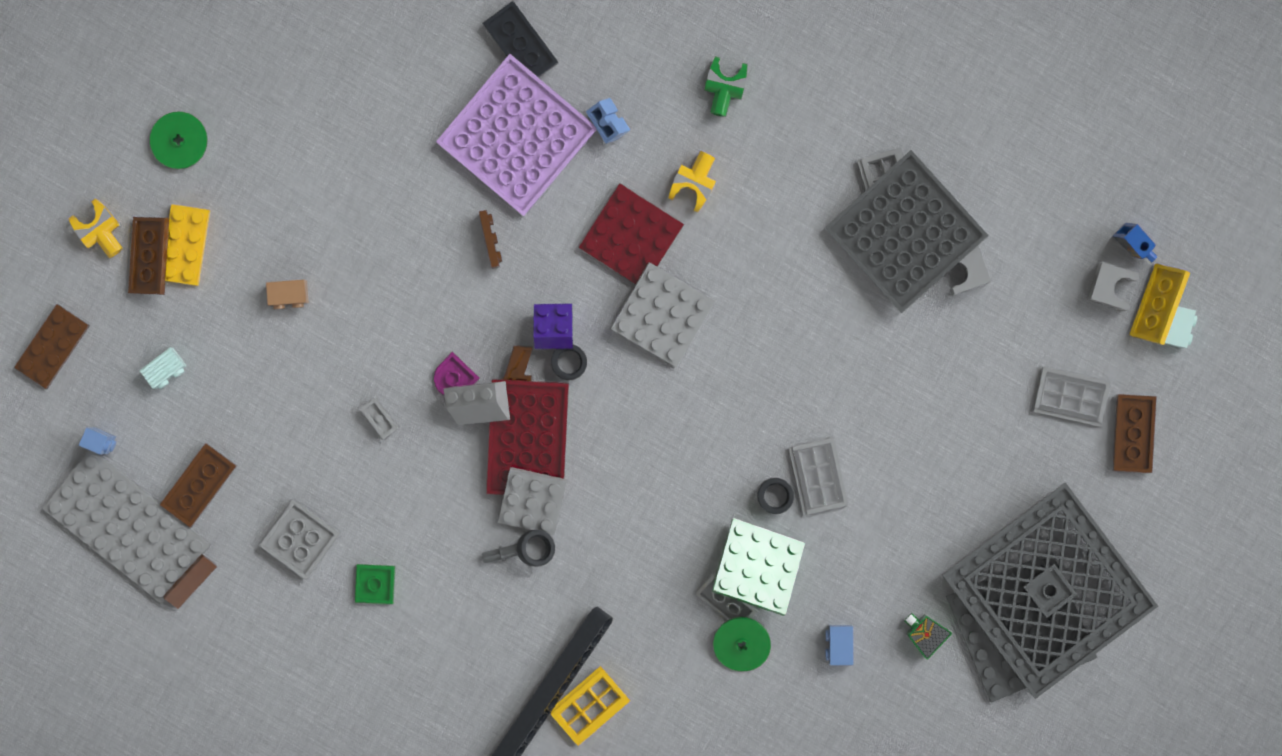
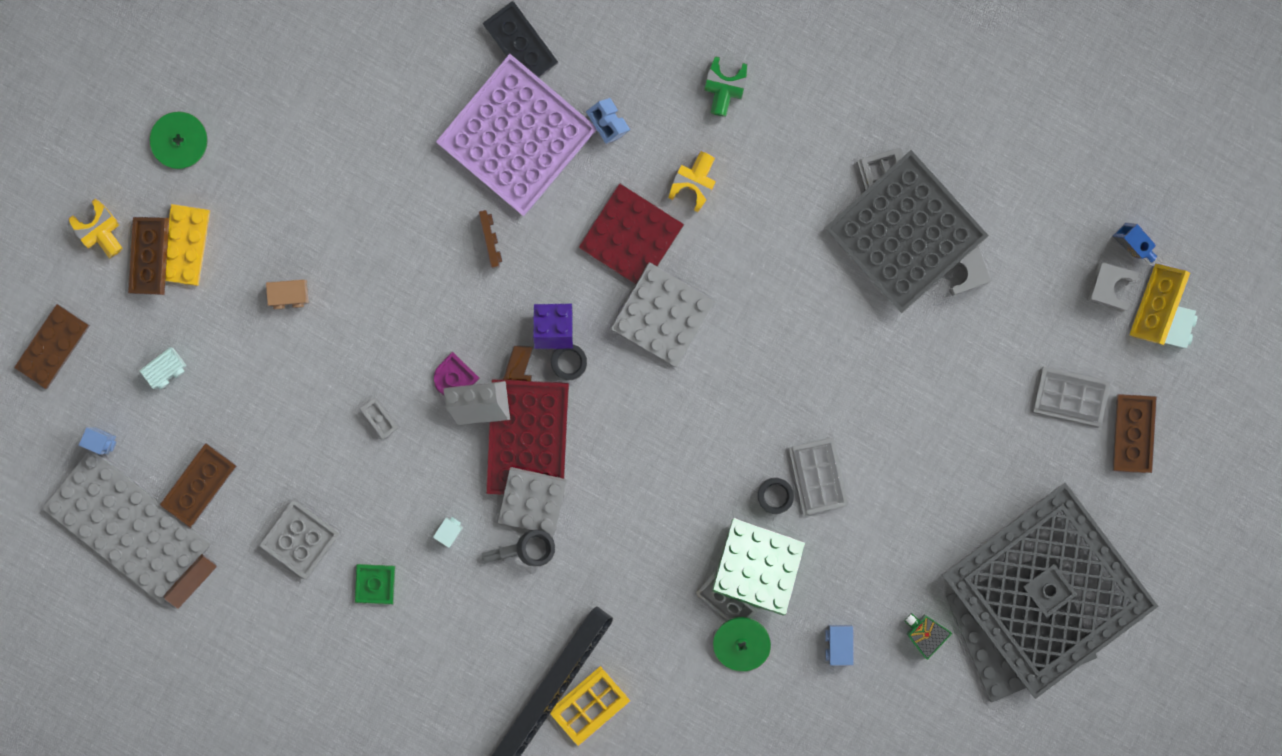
(448, 531): none -> light aqua brick

